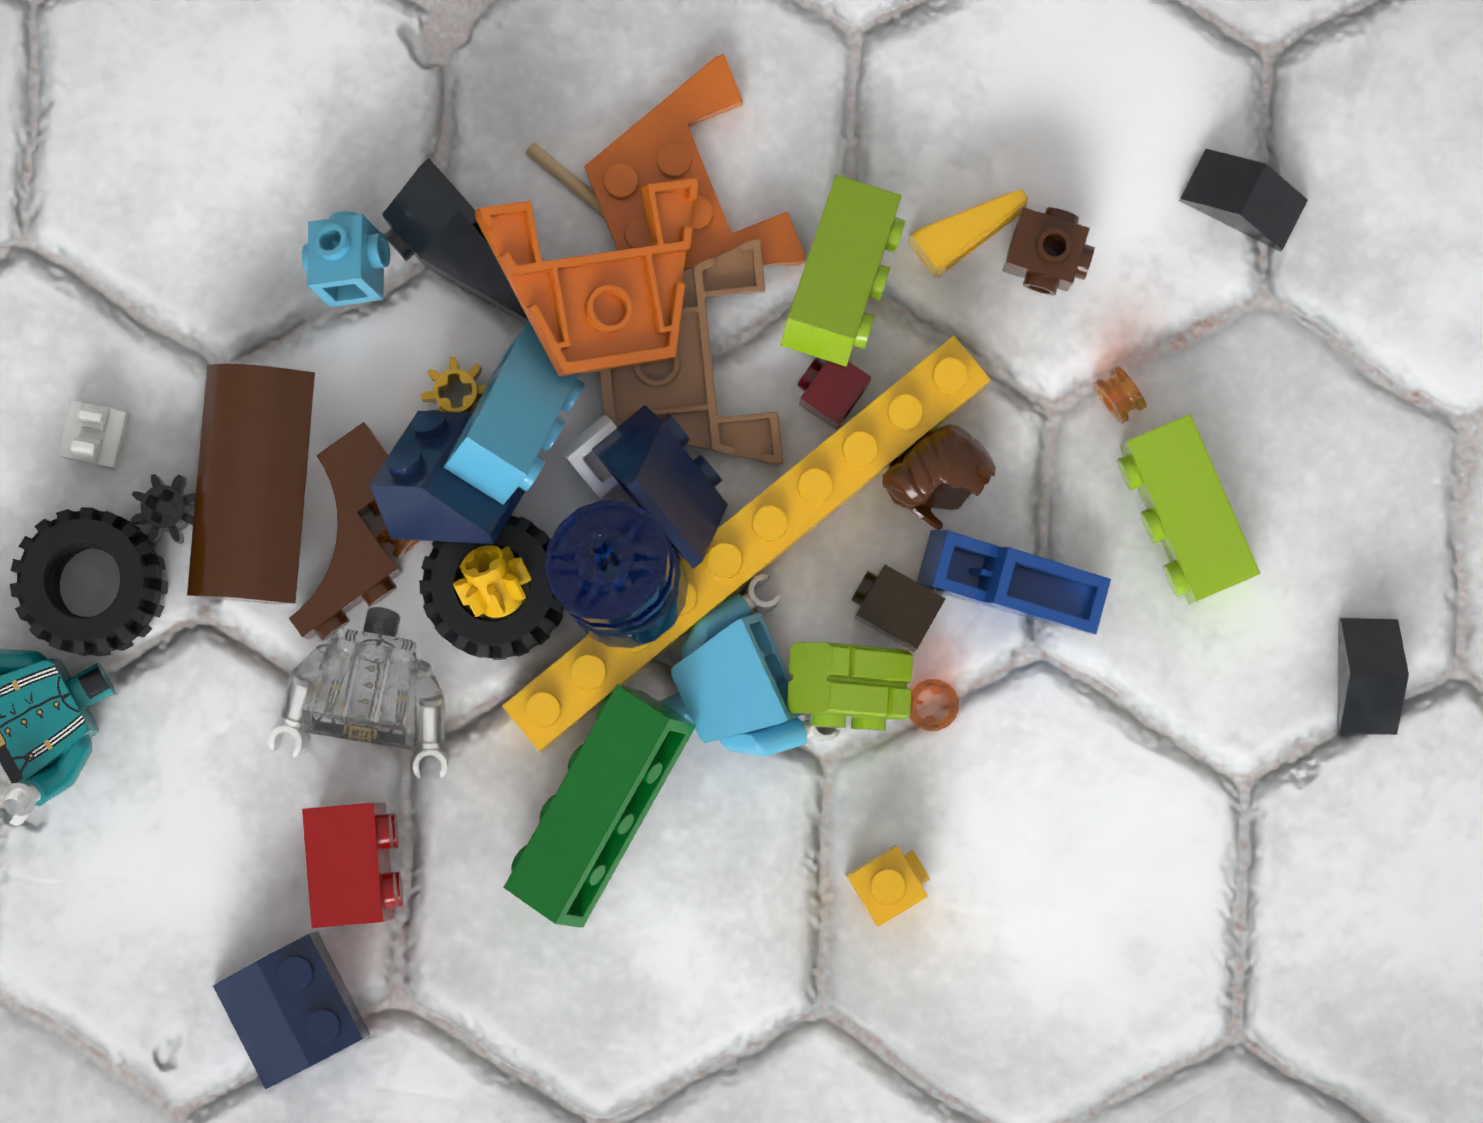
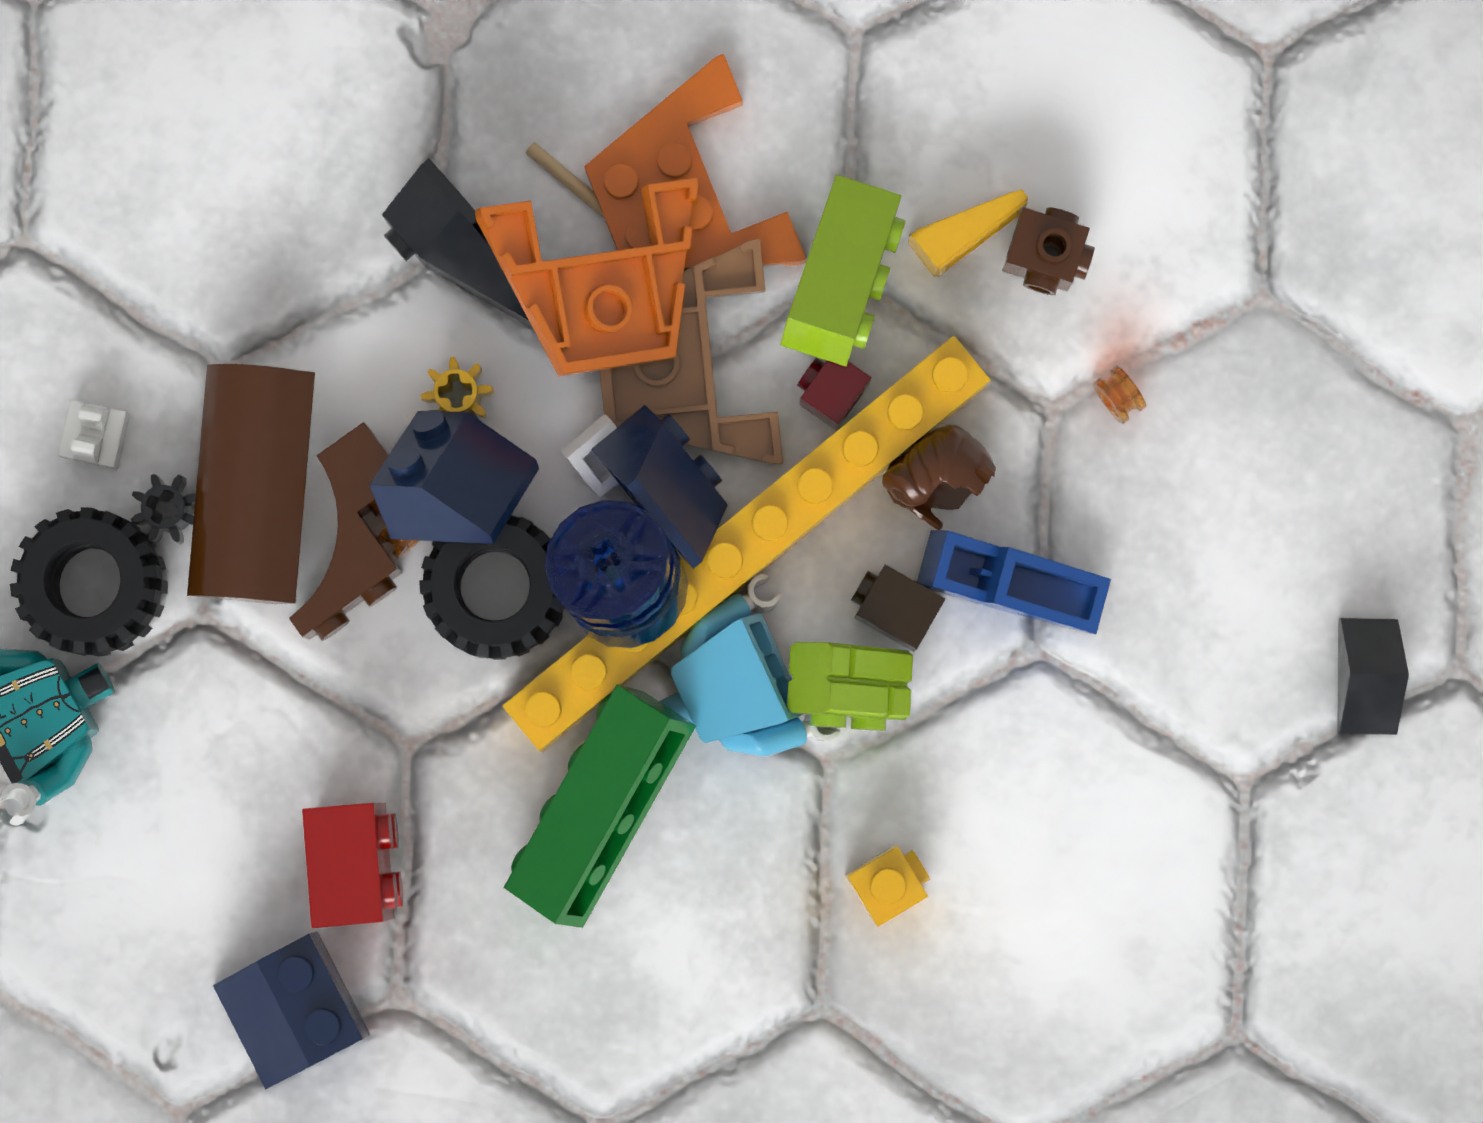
(345, 259): medium azure brick -> none
(366, 691): clear torso -> none
(492, 581): yellow gear -> none
(514, 420): medium azure brick -> none
(934, 687): clear orange bush -> none
(1187, 510): lime brick -> none
(1245, 197): black slope -> none

